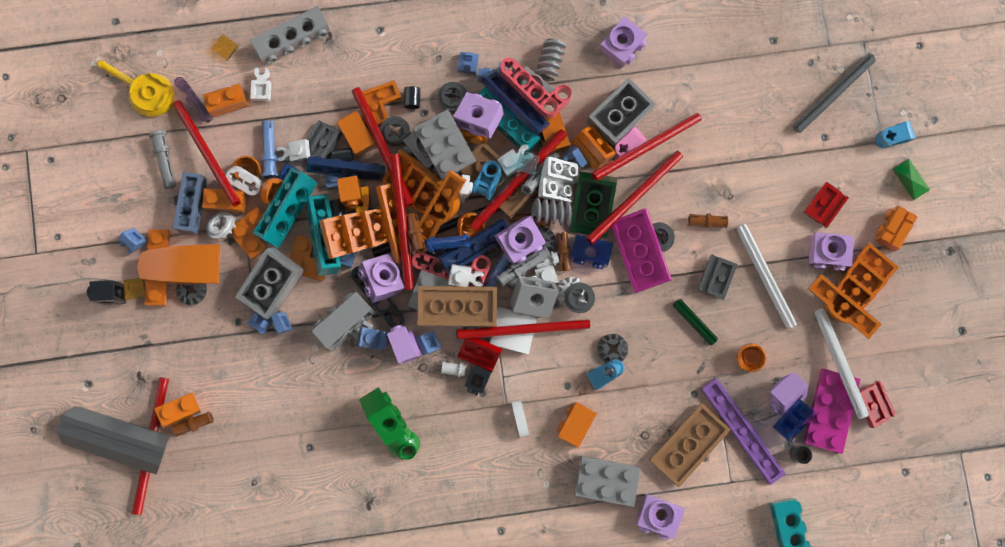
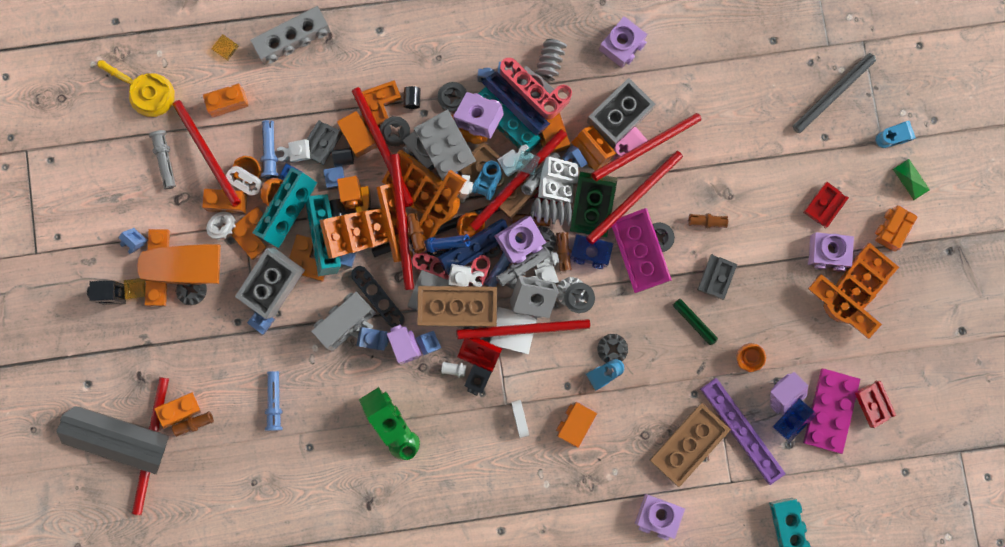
(190, 203): sand blue brick -> none
(193, 100): clear purple plate -> none
(261, 88): white plate -> none
(273, 376): none -> medium blue pin
(281, 322): medium blue plate -> none
(344, 168): dark blue plate -> none
(375, 287): lavender brick -> none
(468, 62): medium blue tile -> none
(607, 481): light grey brick -> none
(766, 276): white axle -> none
(807, 454): black beam -> none
(841, 364): white axle -> none

